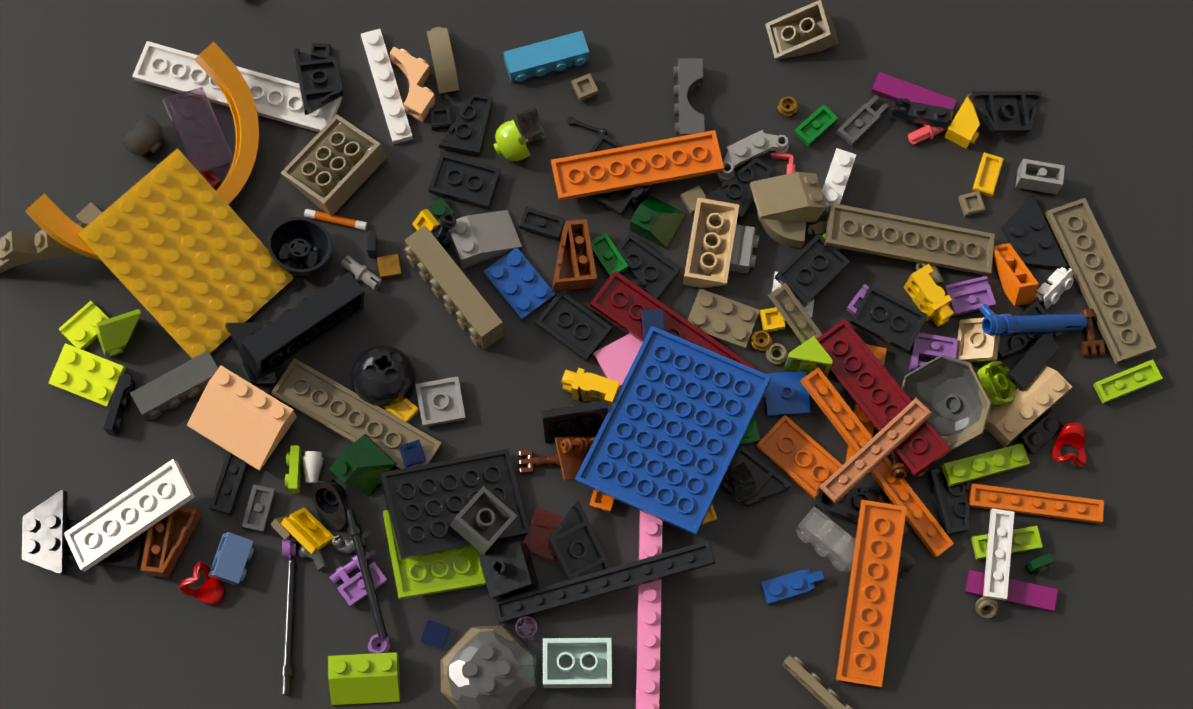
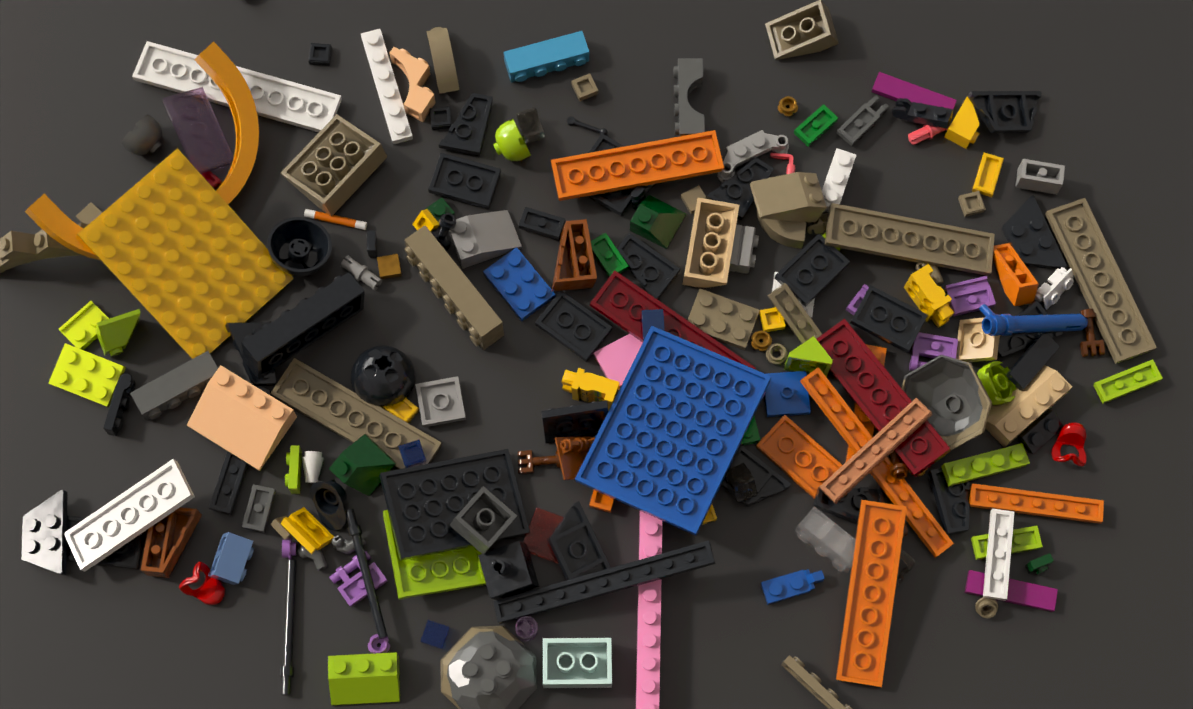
(317, 79): black wing -> none

